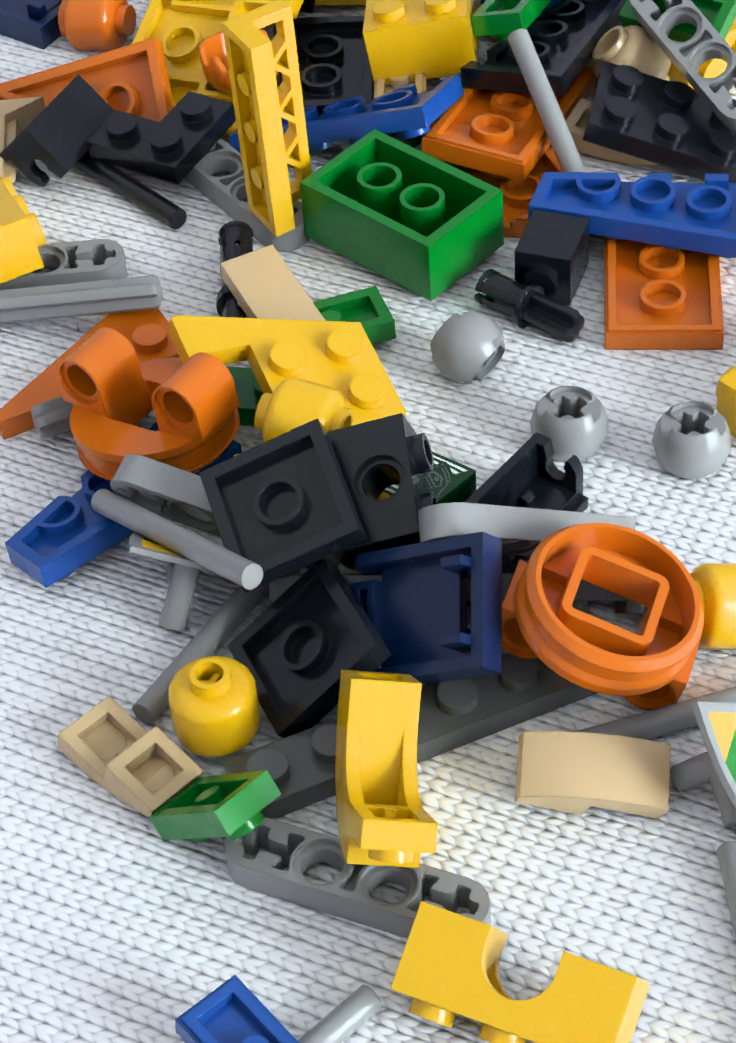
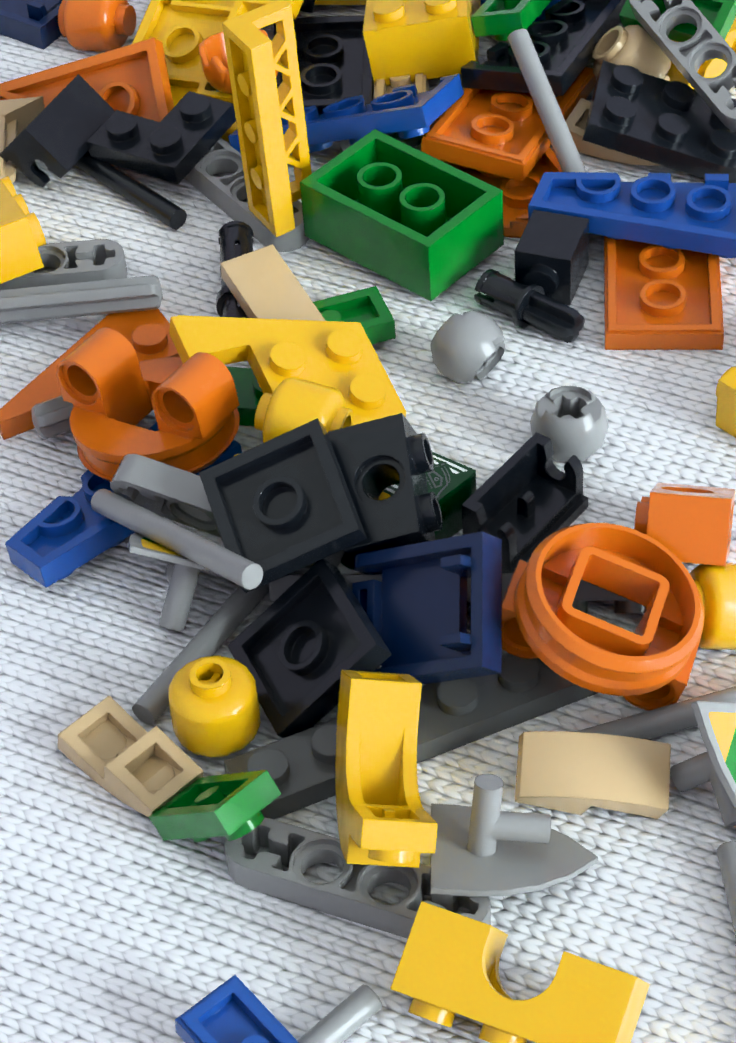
(498, 850): none -> light grey shield
(516, 526): light grey beam -> none
(689, 521): none -> orange brick
(692, 440): light grey piece -> none

